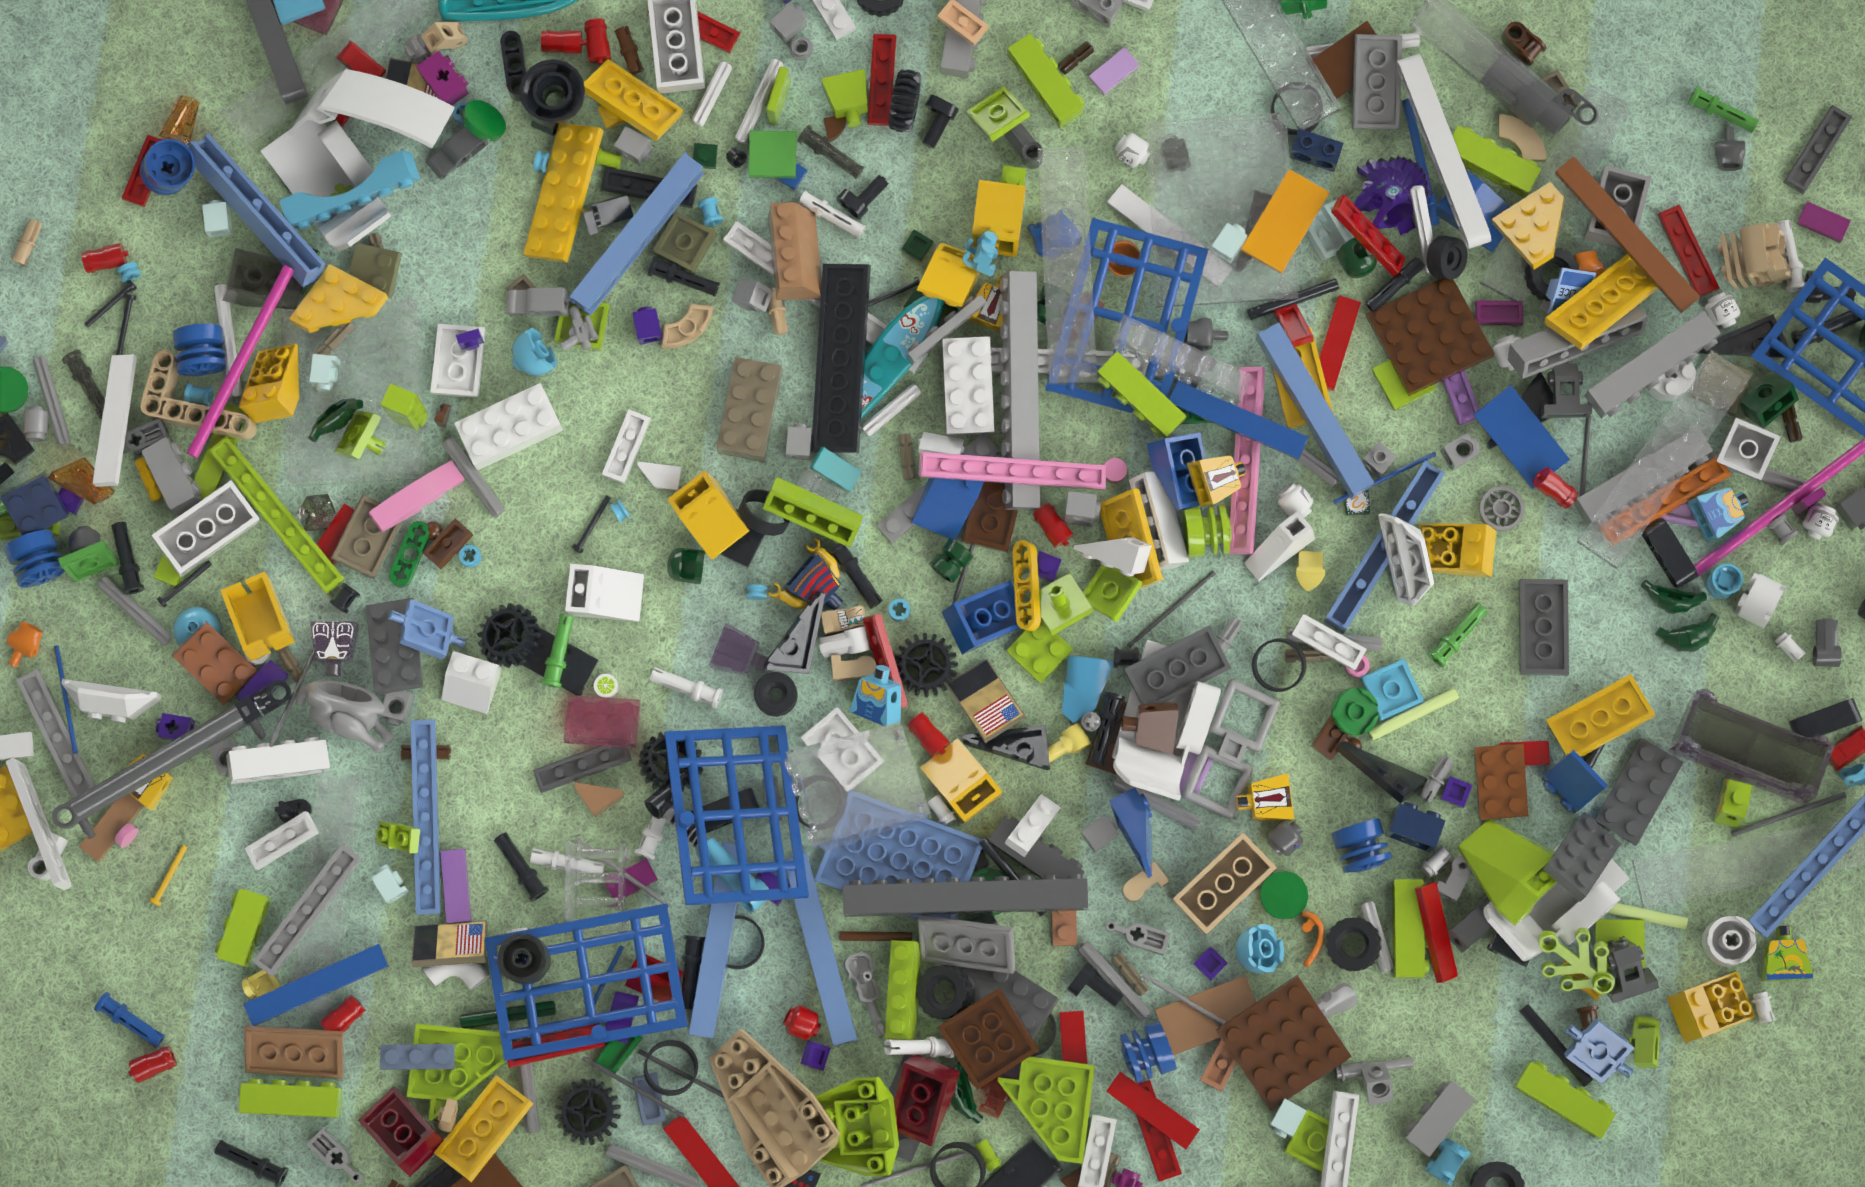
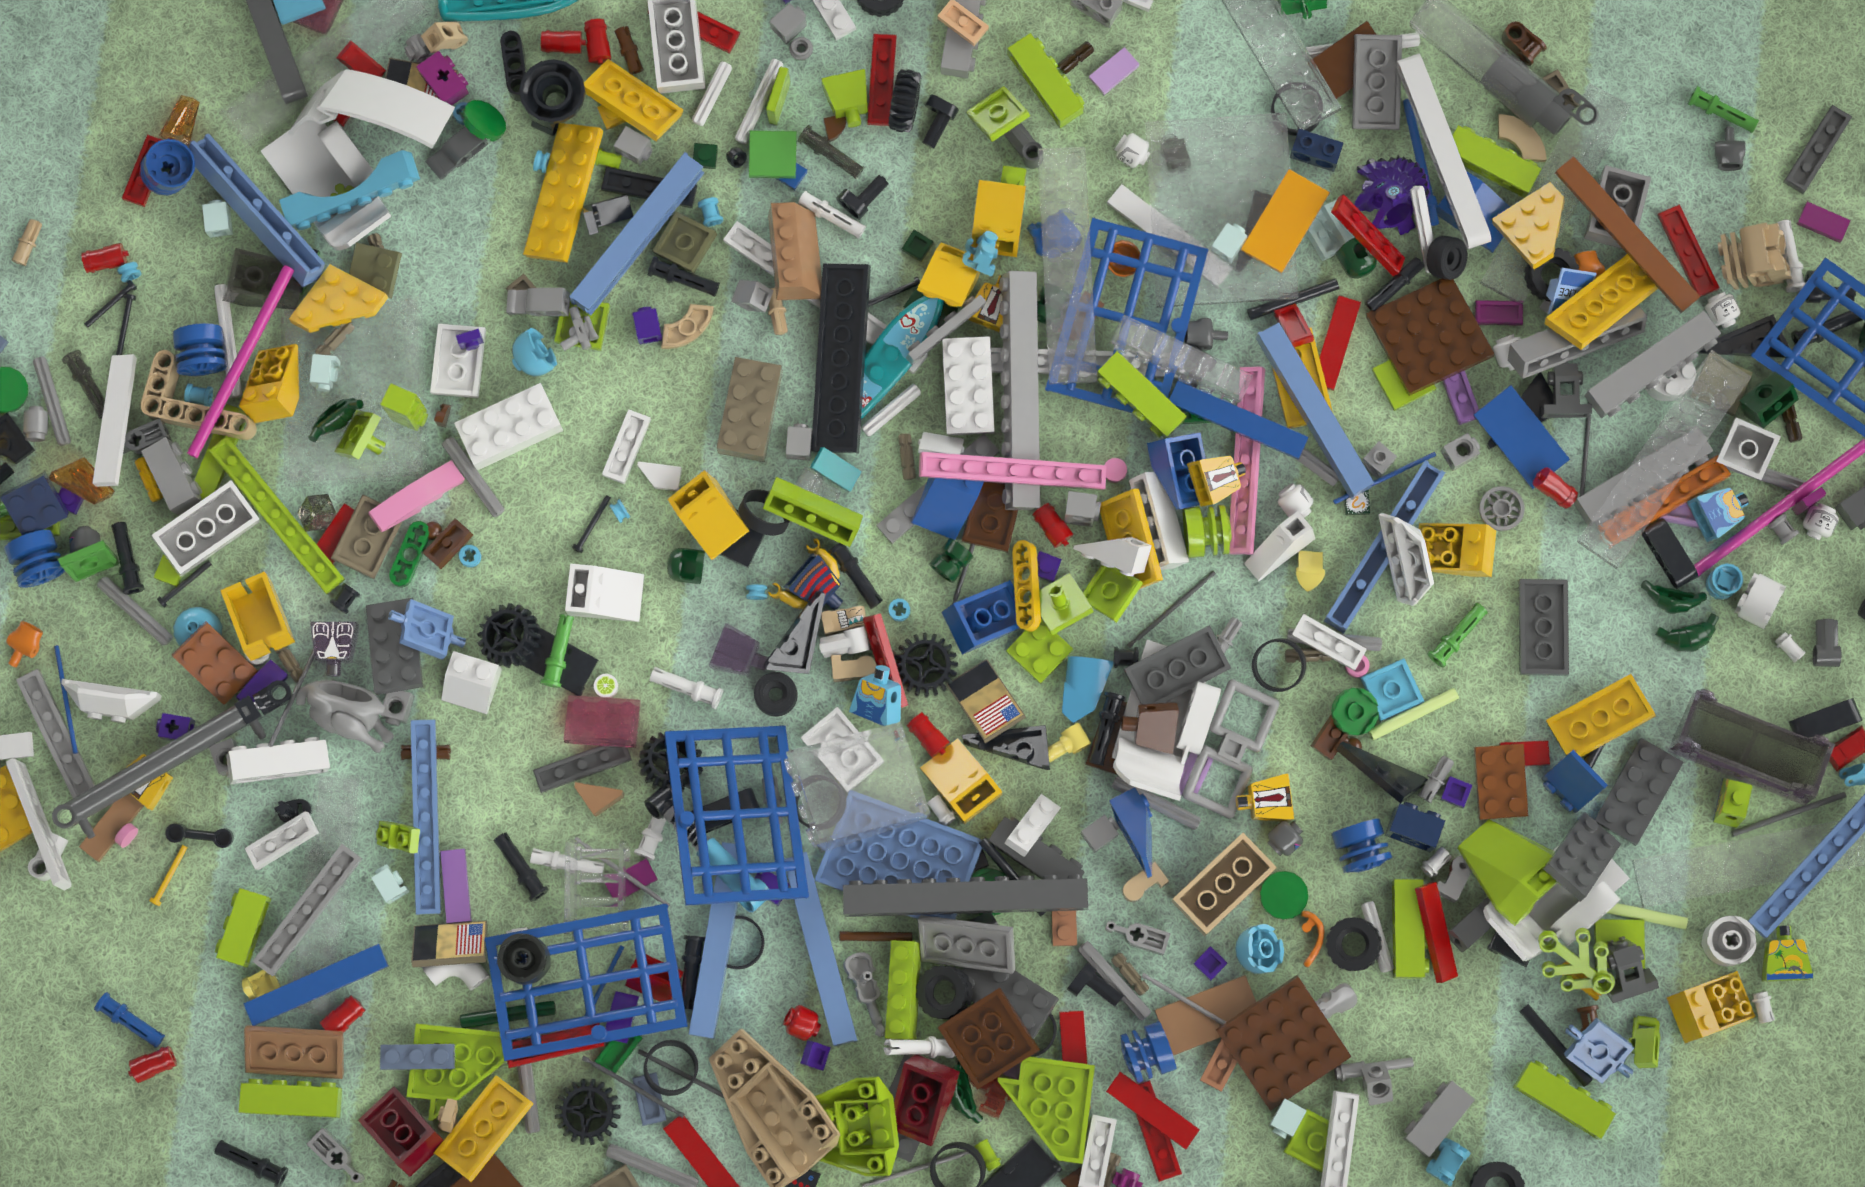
(178, 832): none -> black bar
(1090, 721): light grey axle -> none

